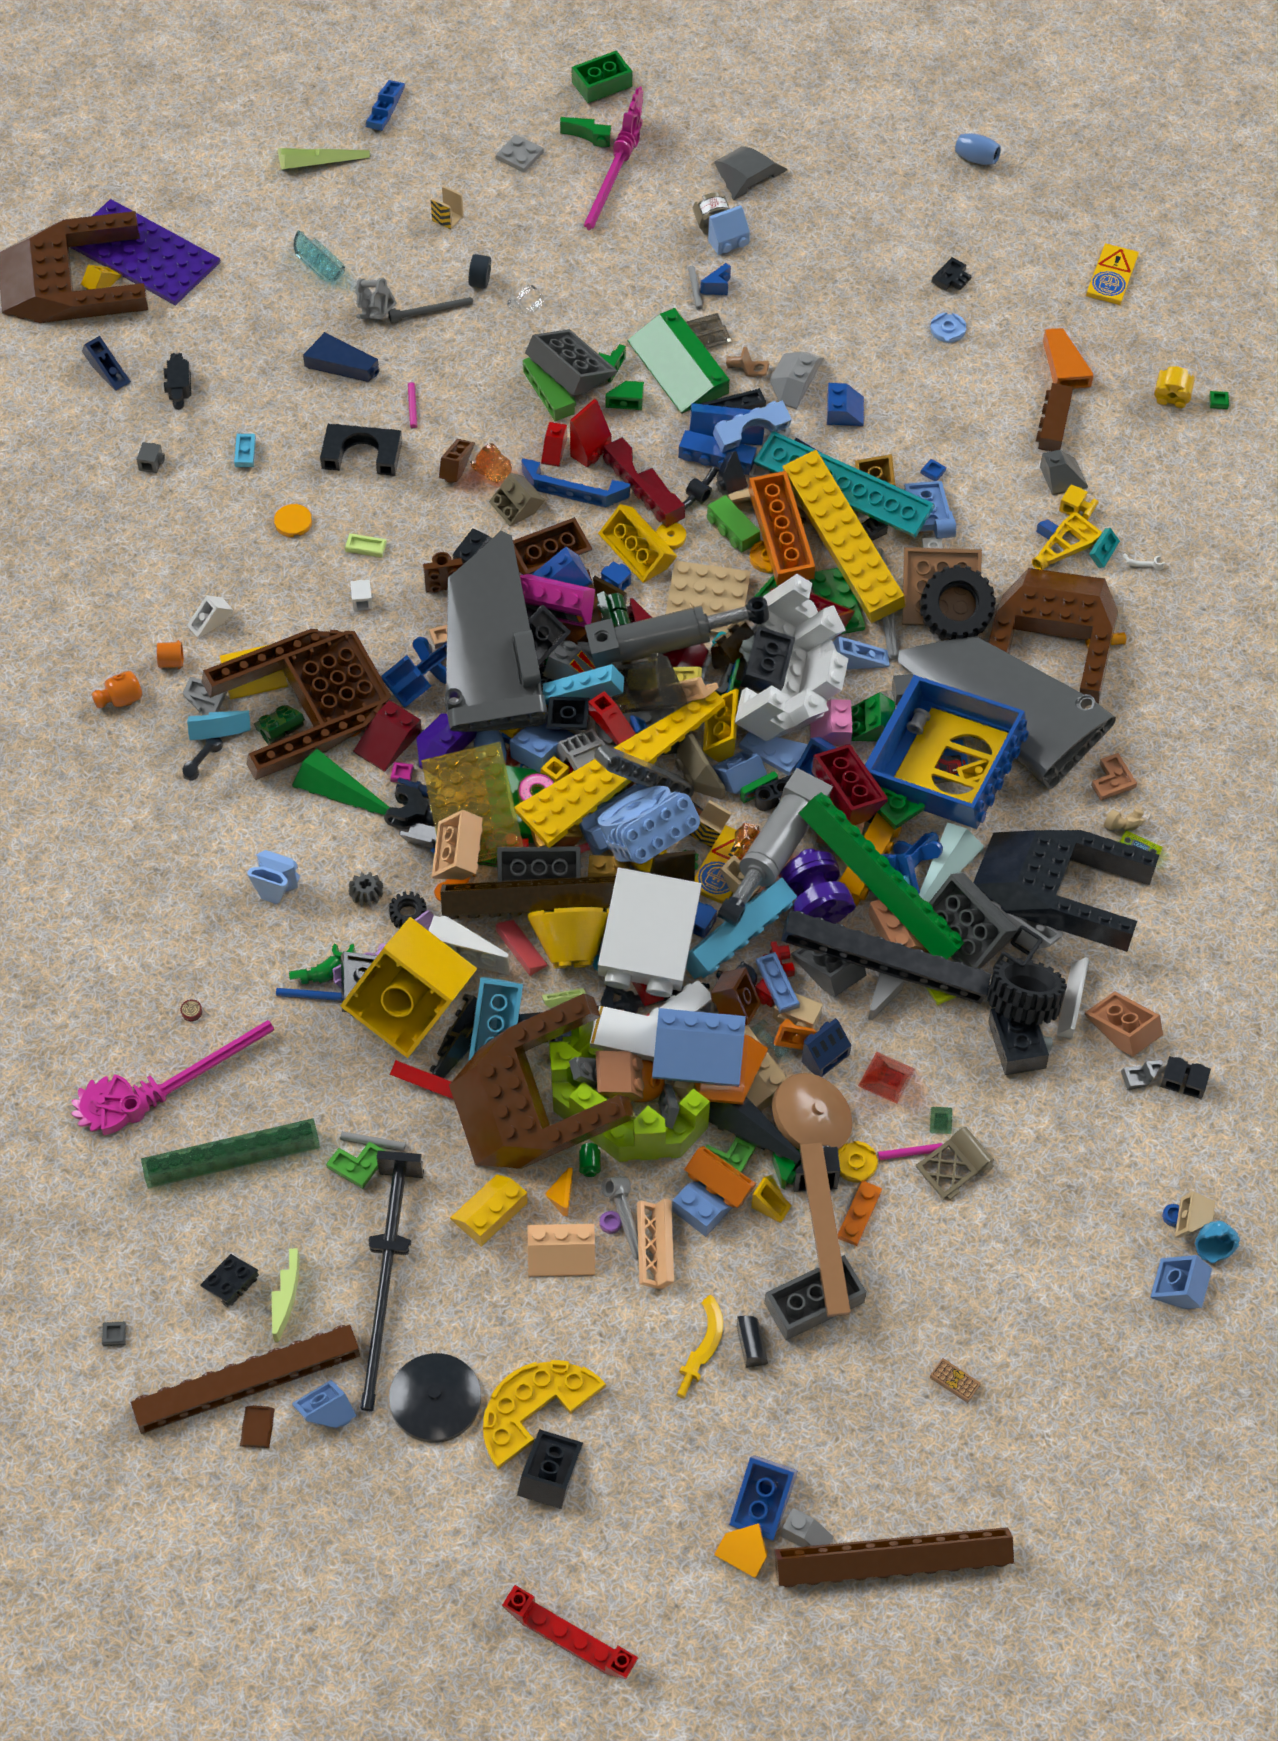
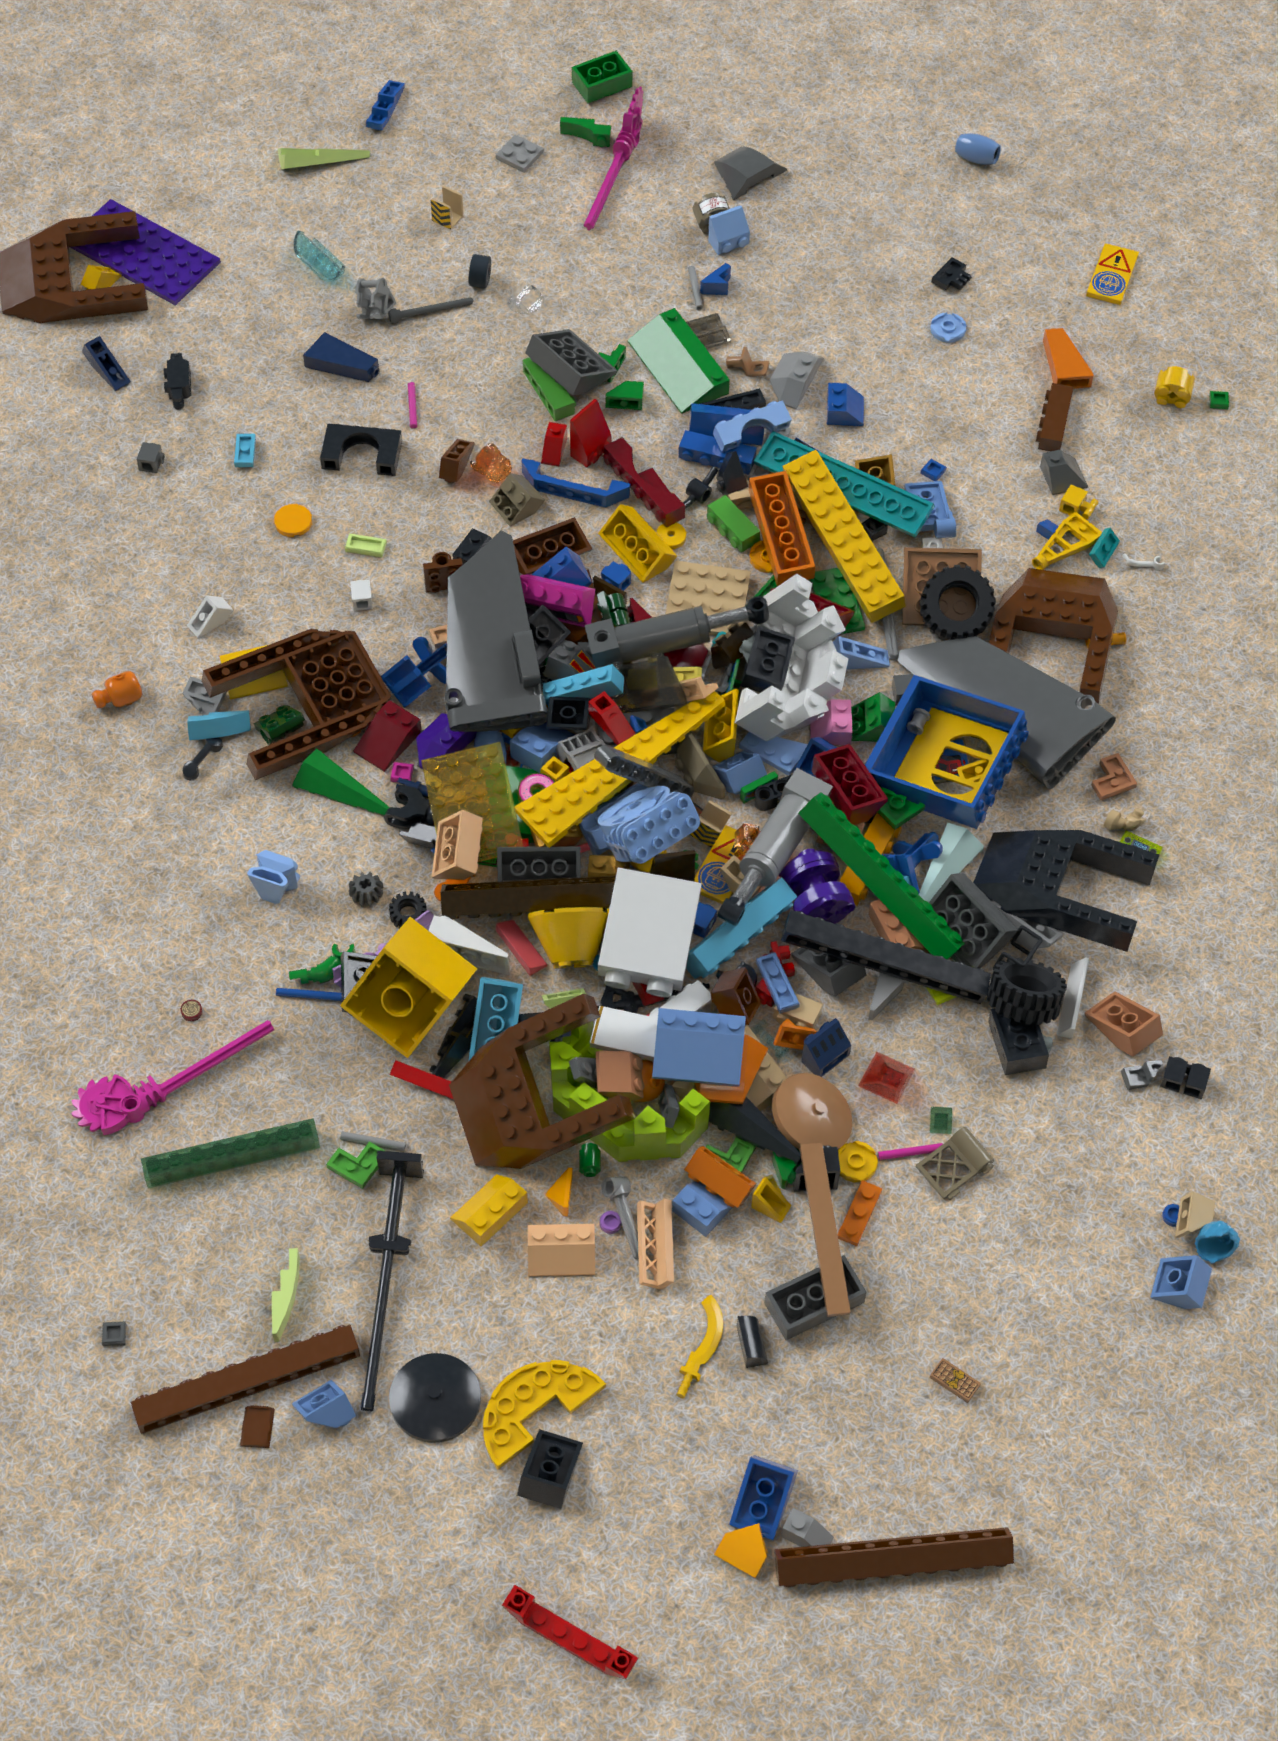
(170, 654): orange piece -> none
(229, 1279): black hinge -> none

